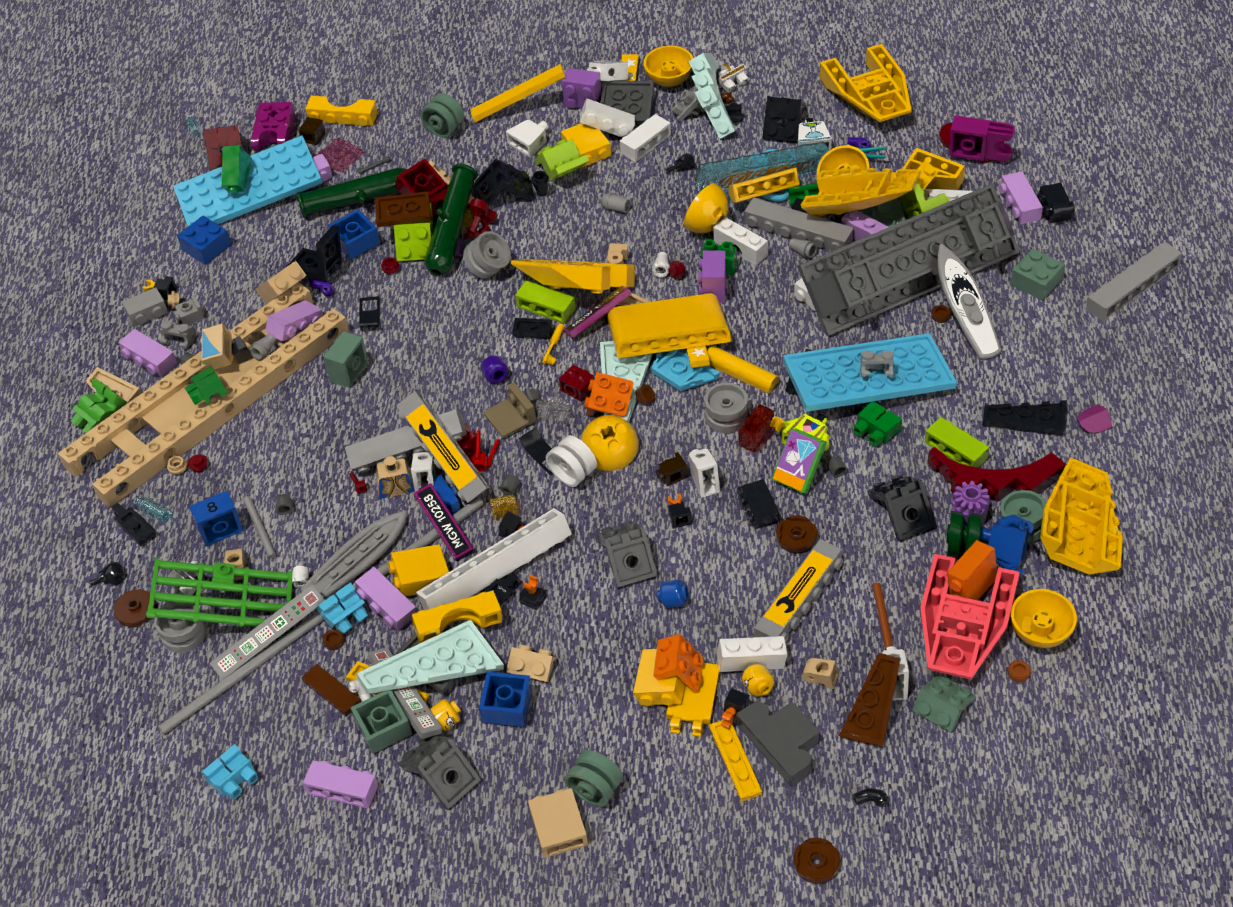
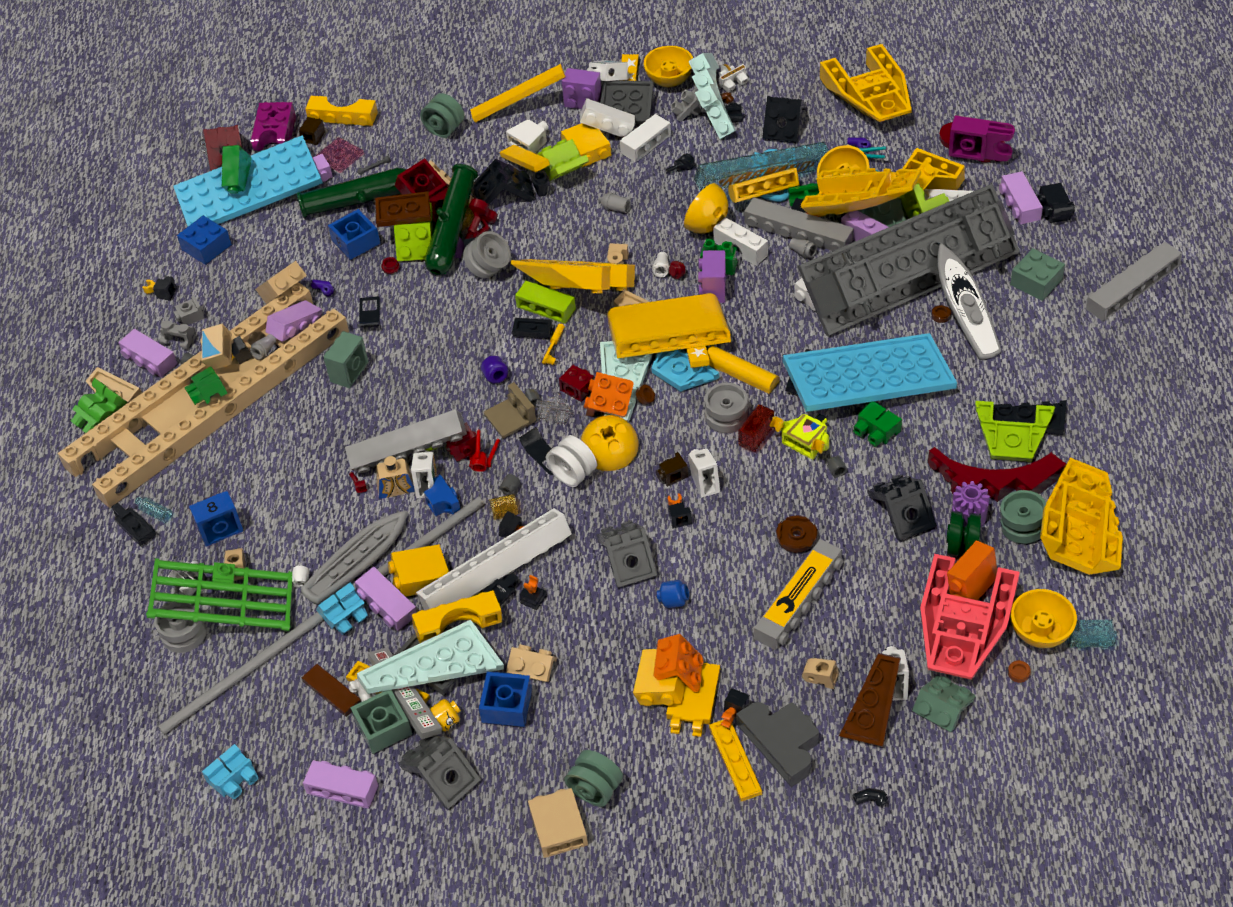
(110, 574): black piece -> none
(129, 615): reddish brown plate -> none
(144, 307): light grey brick -> none
(173, 299): tan plate -> none
(176, 465): tan plate -> none
(192, 125): clear light blue bar -> none
(198, 463): dark red plate -> none
(259, 527): light grey bar -> none
(267, 632): light grey tile -> none
(284, 504): dark grey hose -> none
(323, 260): black bracket -> none
(333, 639): reddish brown tile -> none
(442, 446): brick -> none
(443, 522): tile -> none
(525, 158): none -> yellow tile
(597, 311): magenta tile -> none
(742, 652): white brick -> none
(757, 680): yellow head -> none
(758, 504): black hinge -> none
(799, 460): piece -> none
(813, 132): white torso -> none
(820, 850): reddish brown plate -> none
(883, 361): light grey piece -> none
(886, 634): dark orange bar -> none
(956, 443): lime brick -> none
(1009, 539): blue torso -> none
(1013, 439): none -> lime wing
(1093, 634): none -> clear light blue bracket
(1095, 419): magenta brick -> none

